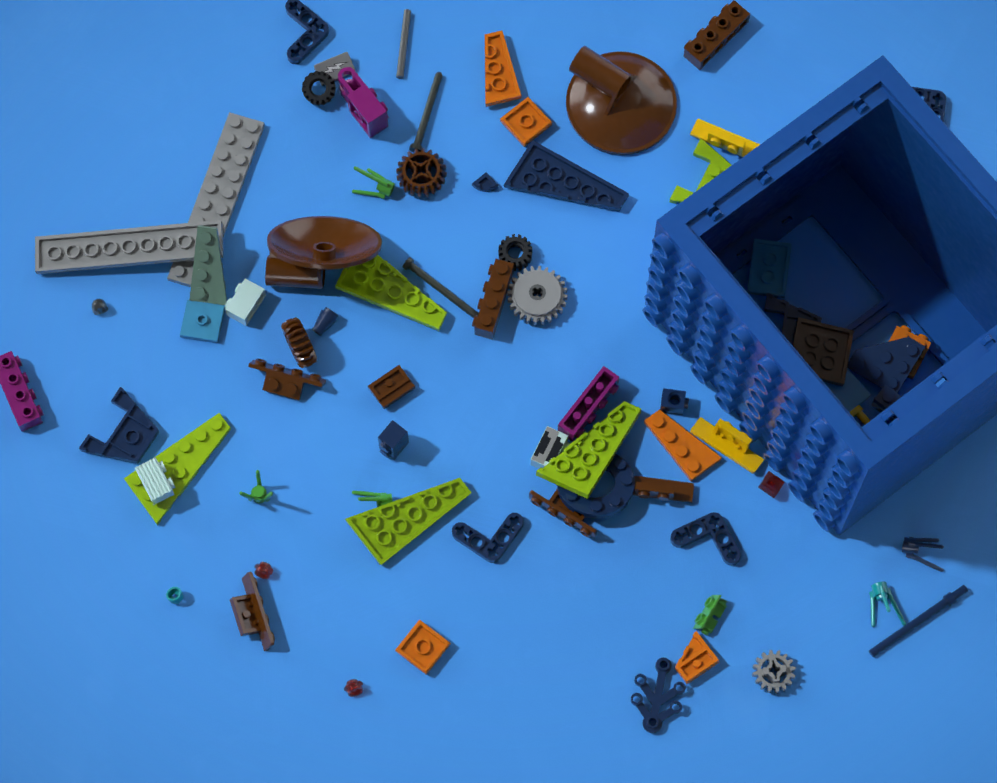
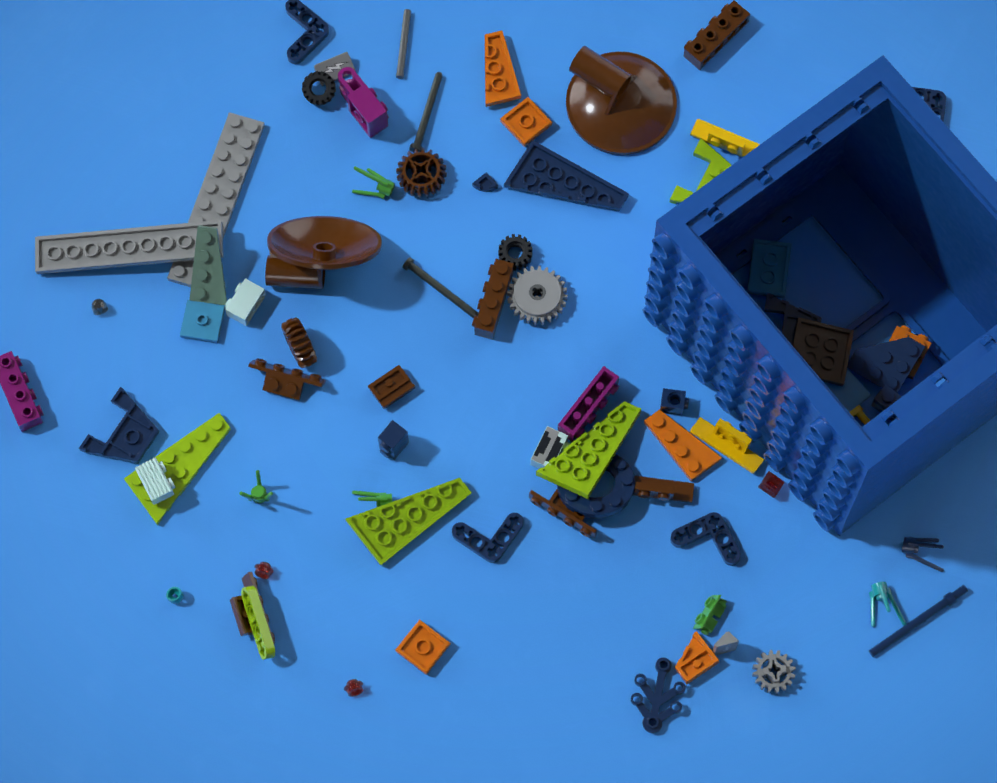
(258, 622): none -> lime beam
(324, 321): dark blue cone -> none
(387, 288): lime wing -> none
(725, 644): none -> light grey slope

